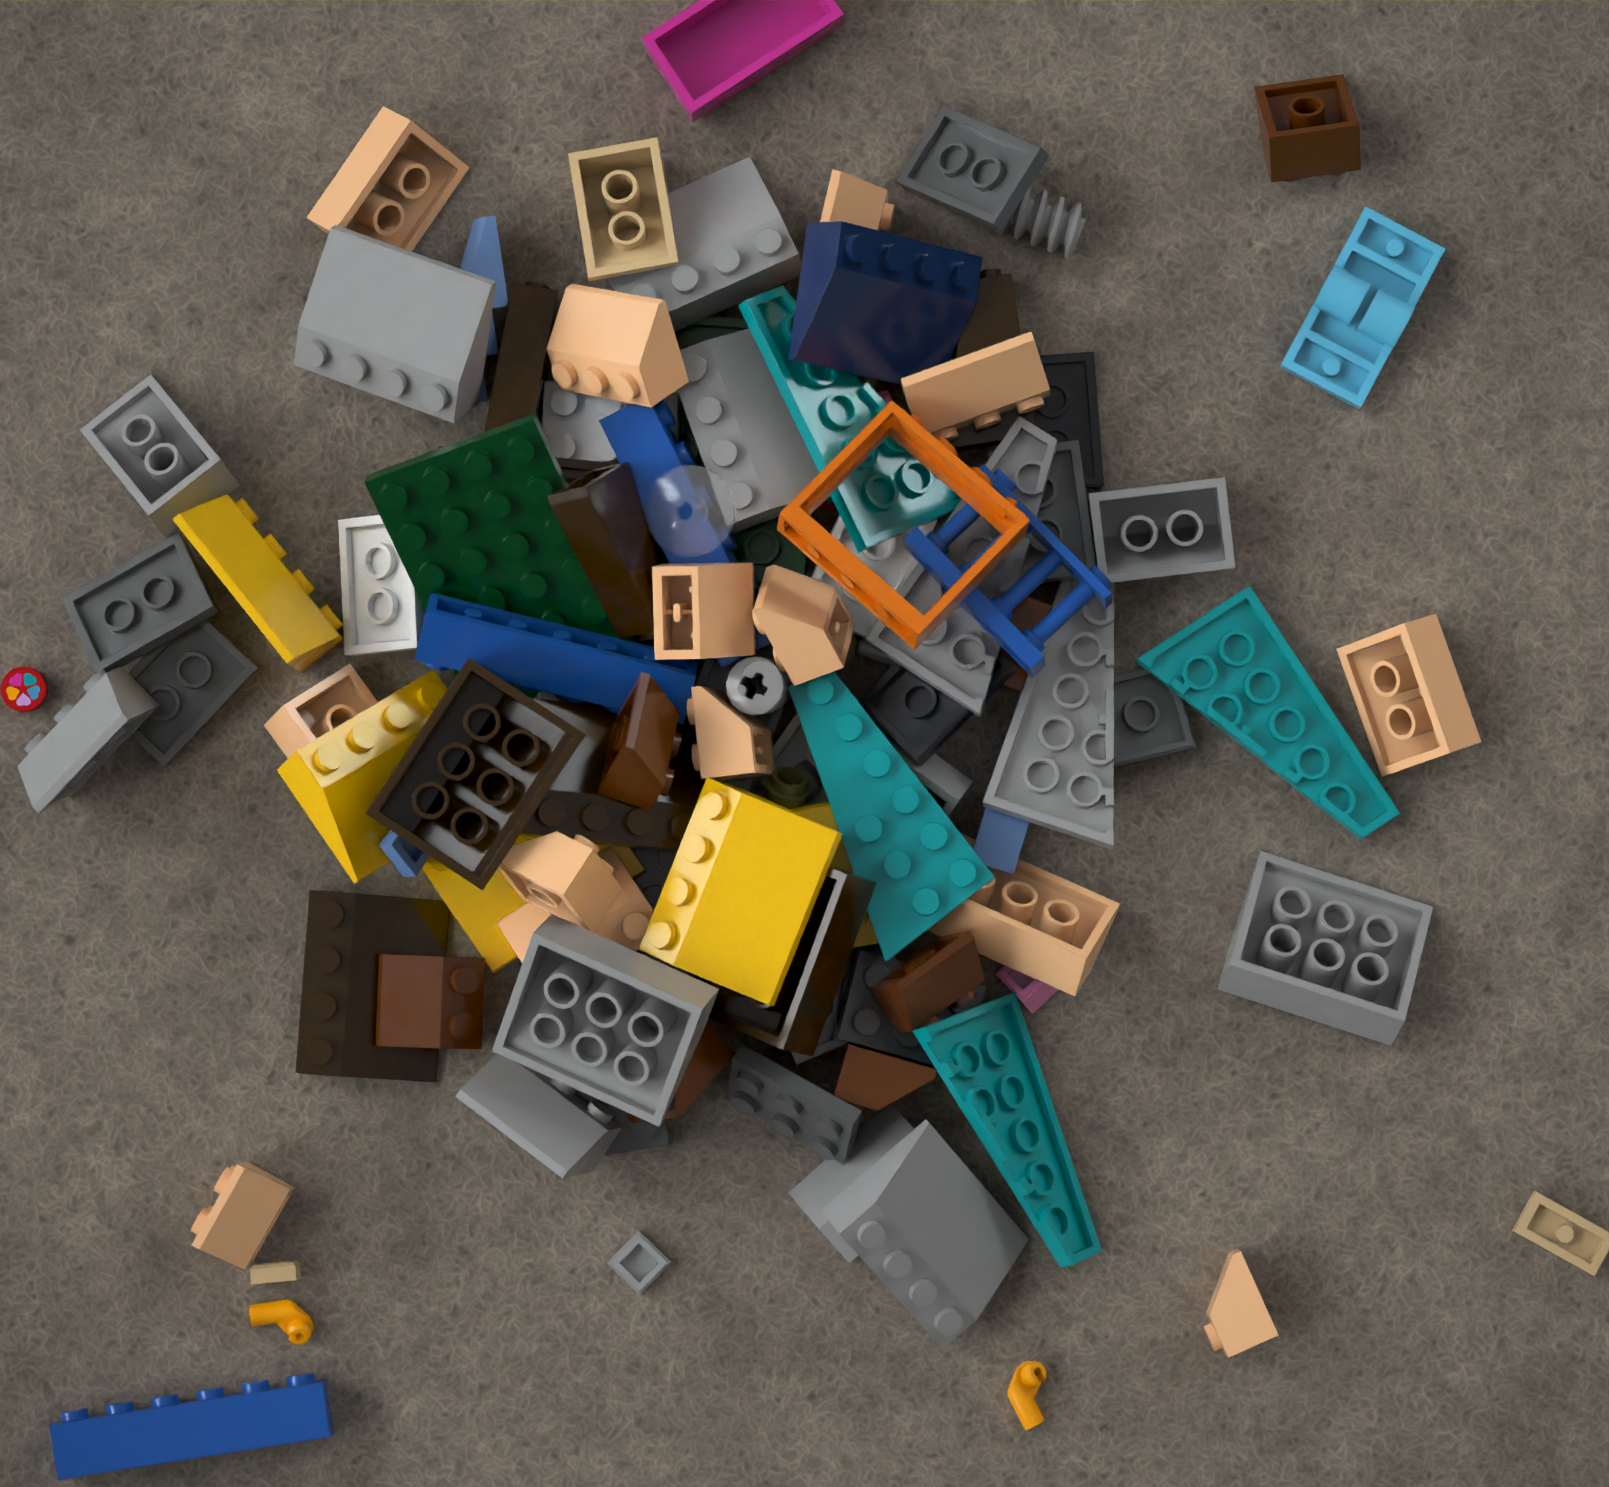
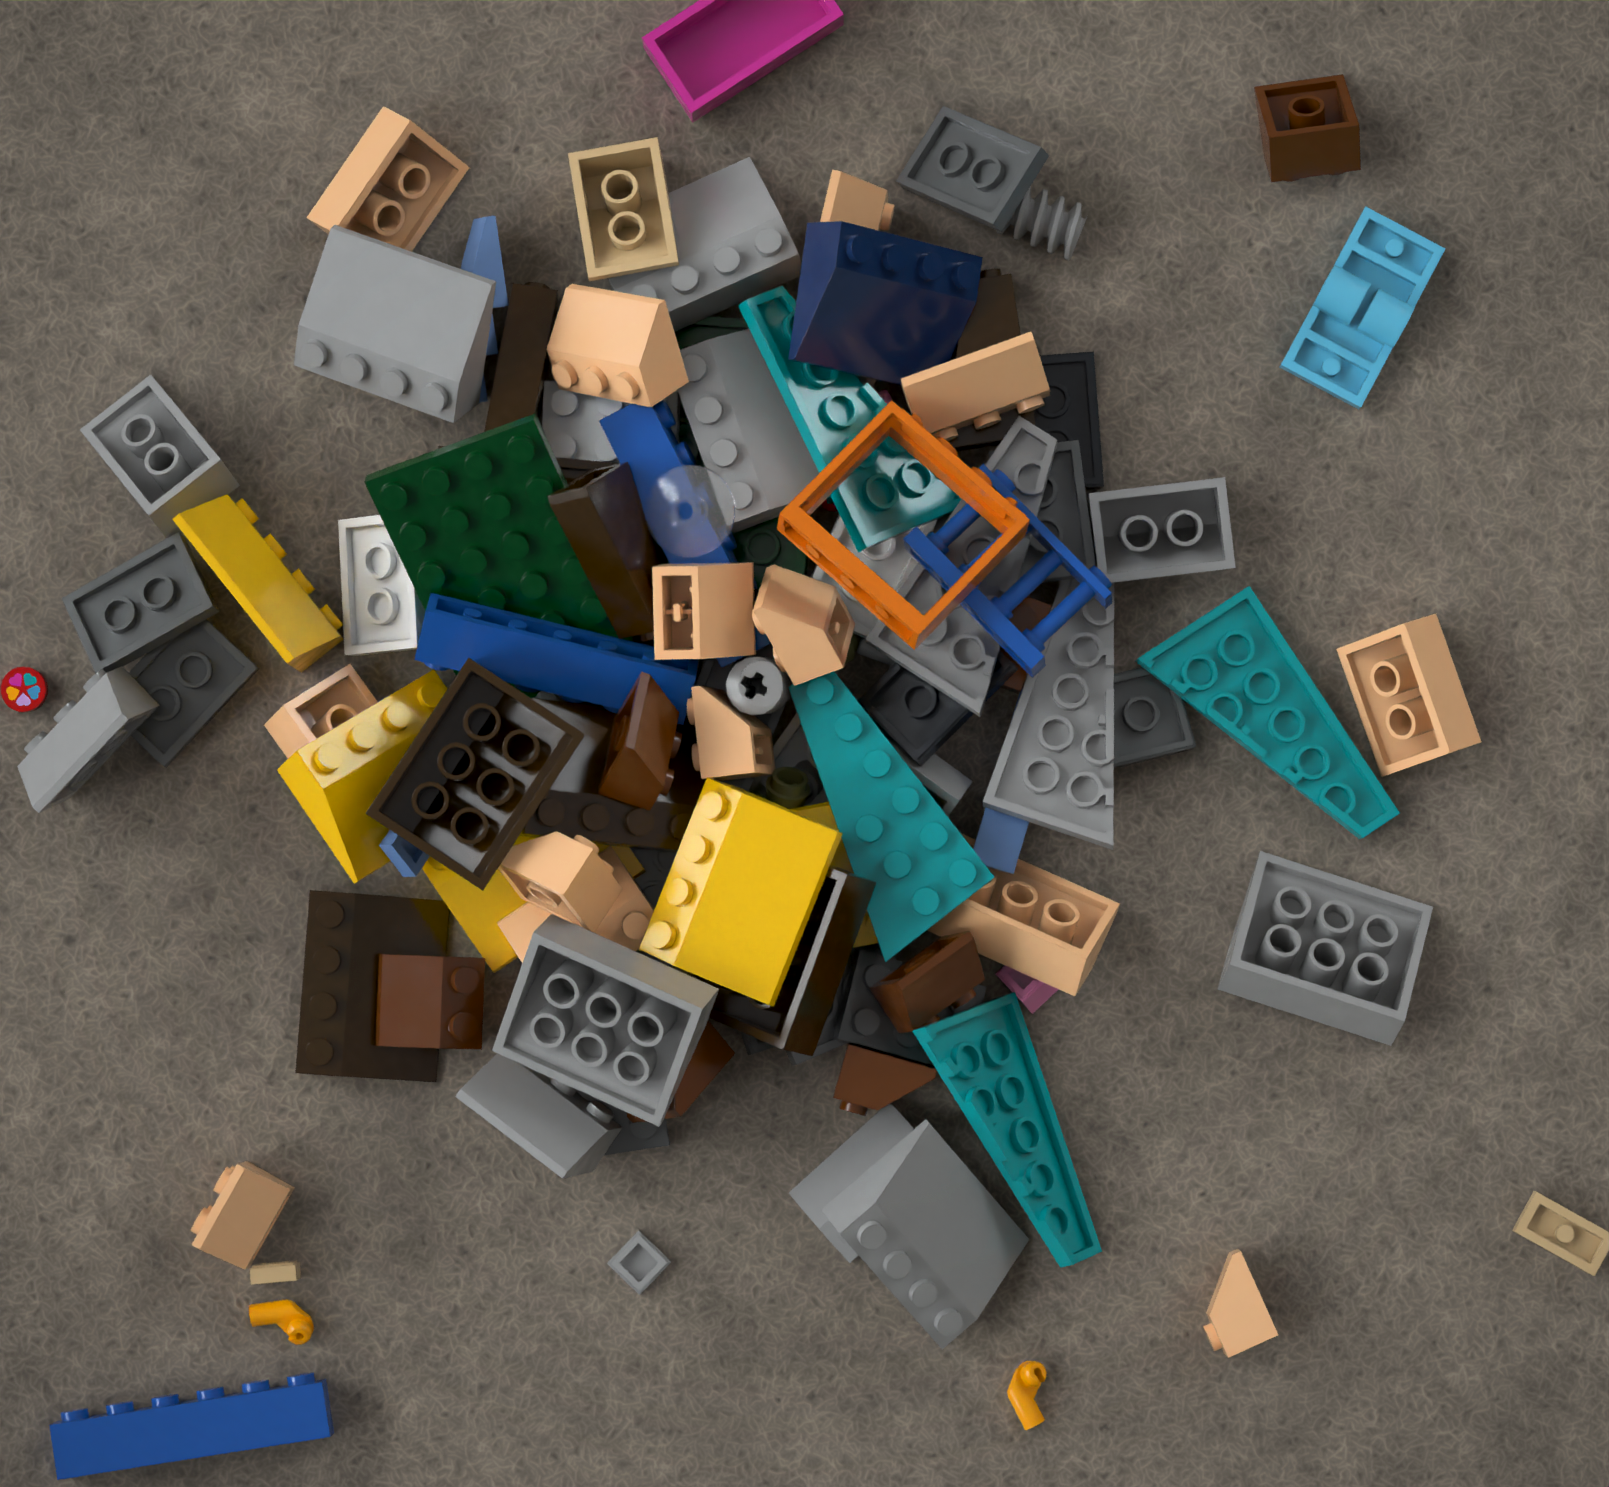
(792, 1105): dark grey plate -> none

